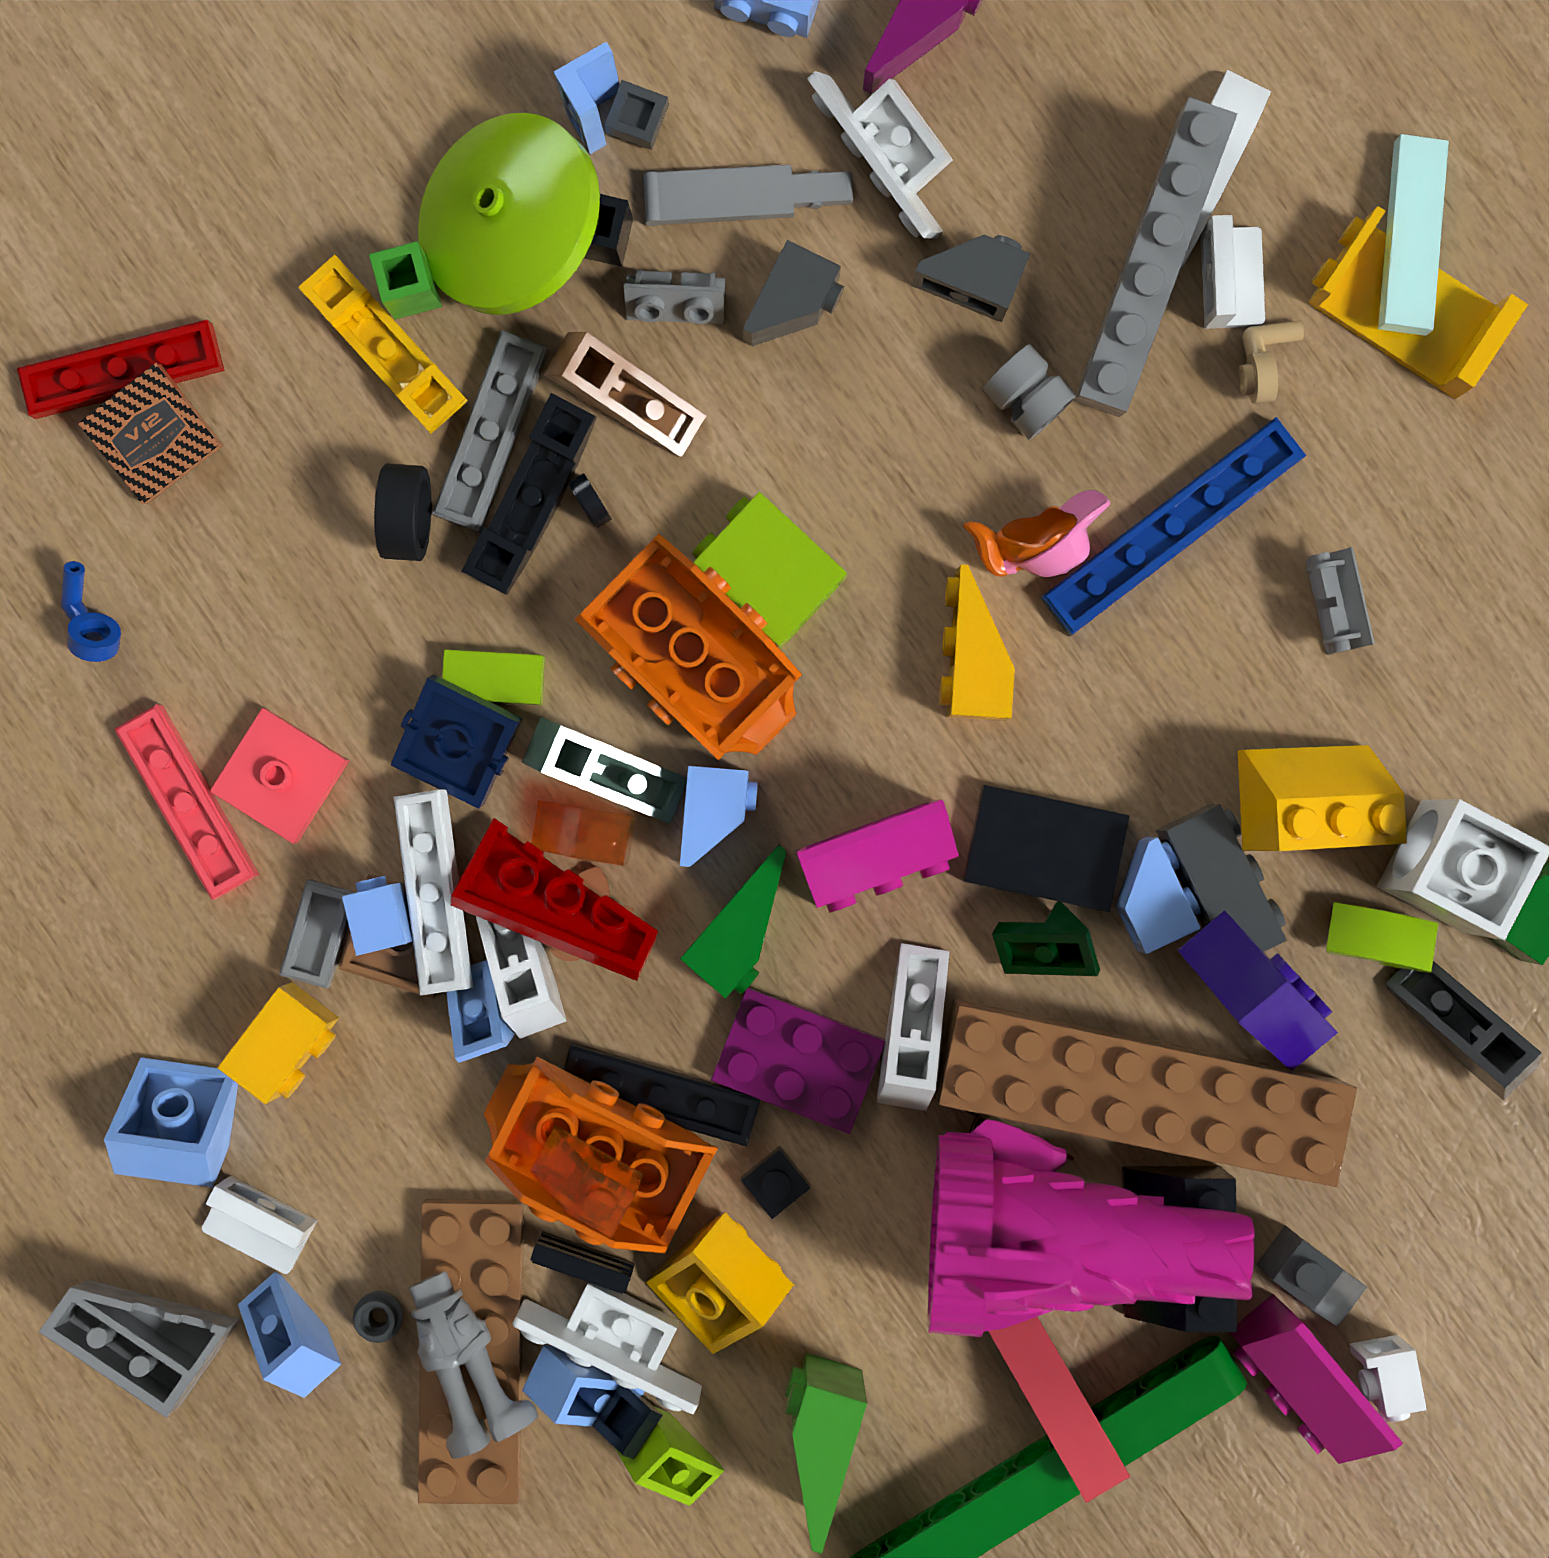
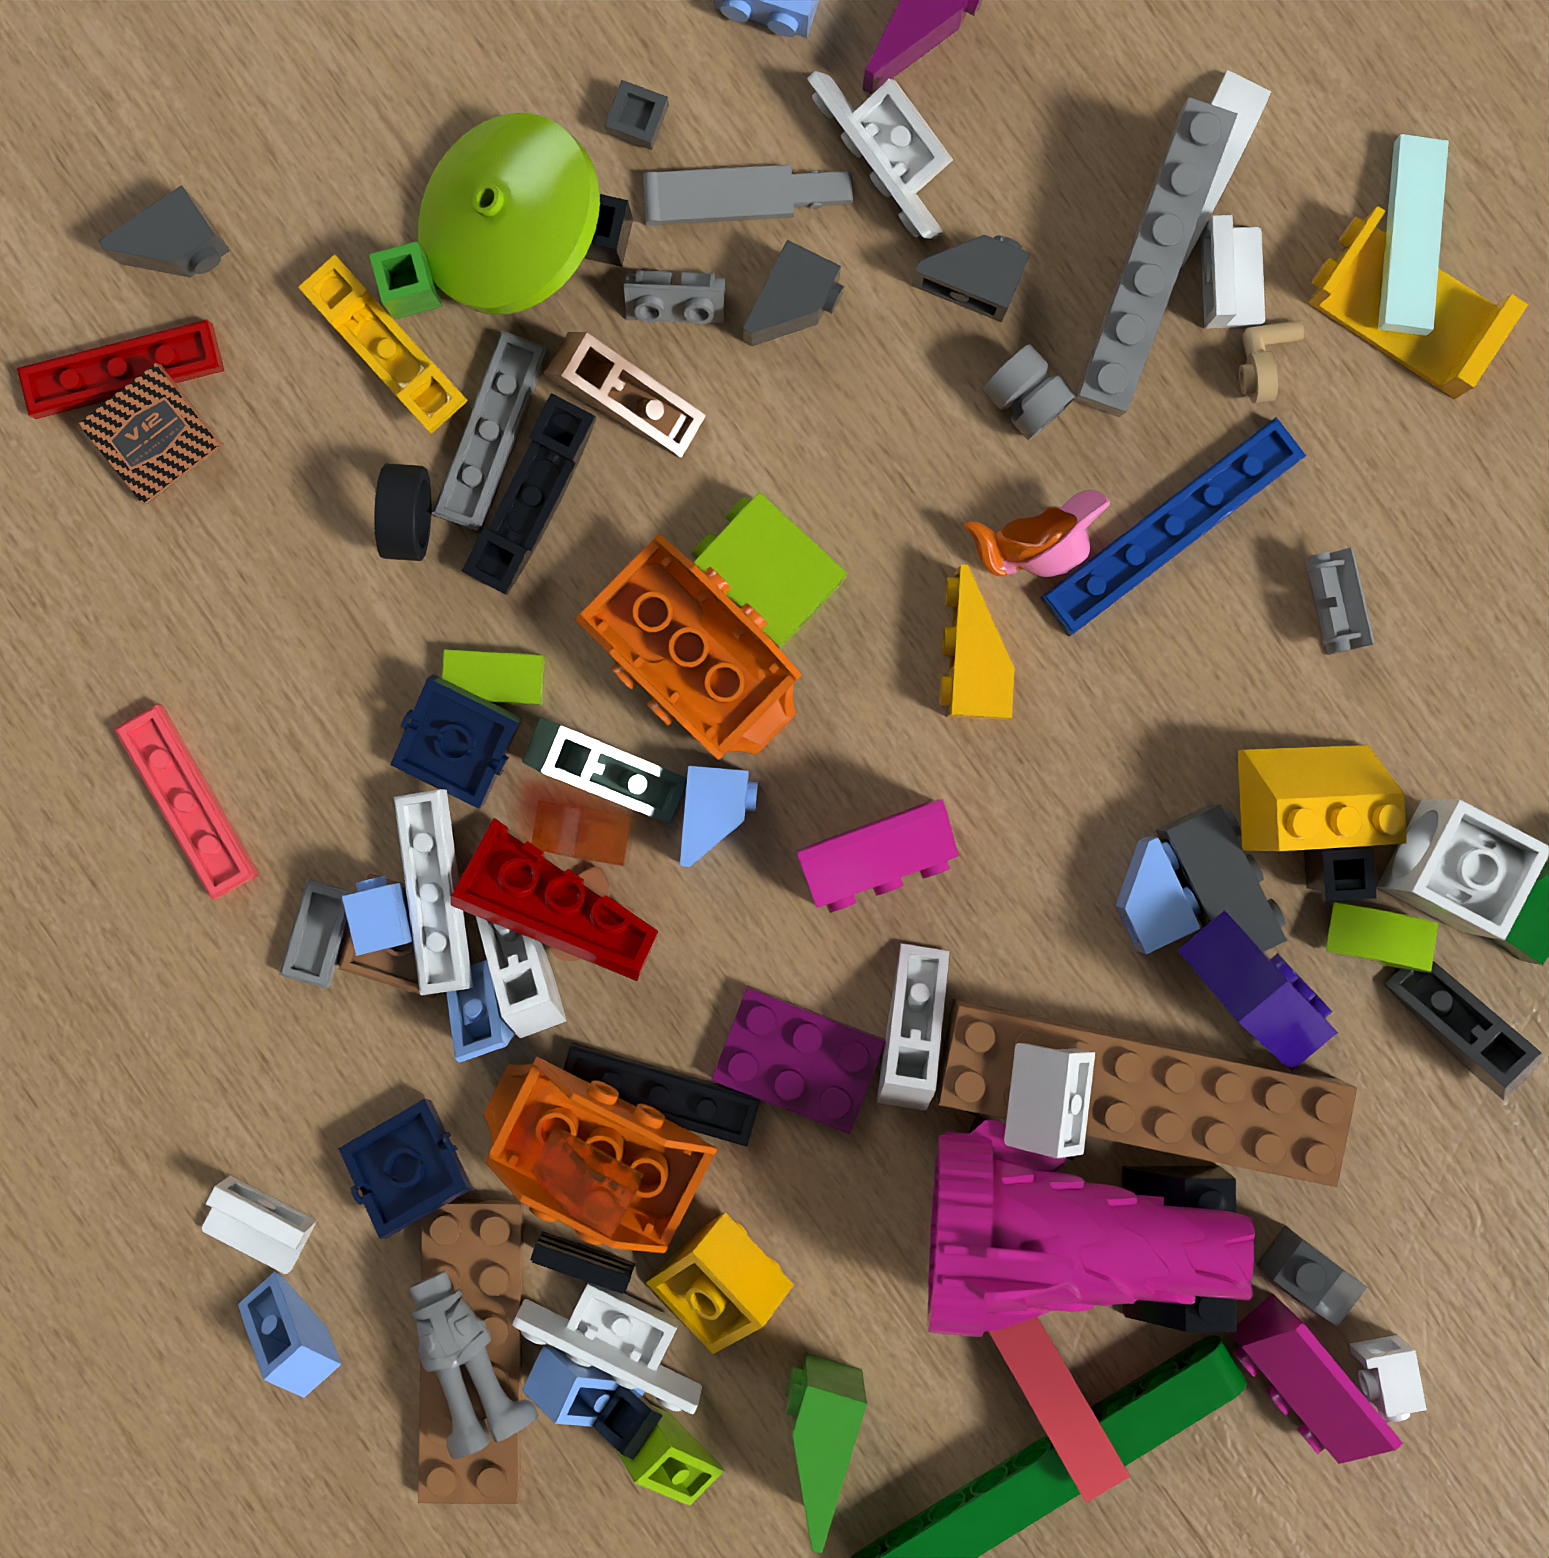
(89, 634): blue plate -> none
(139, 1340): light grey wedge -> none
(168, 238): none -> dark grey slope
(173, 1123): light blue slope -> none
(279, 775): coral plate -> none
(279, 1044): yellow brick -> none
(371, 1329): dark grey plate -> none
(405, 1169): none -> dark blue plate
(583, 87): light blue panel -> none
(589, 501): black tile -> none
(734, 938): green slope -> none
(775, 1182): black plate -> none
(1046, 848): black tile -> none
(1047, 948): dark green slope -> none
(1049, 1100): none -> white panel
(1341, 873): none -> black brick

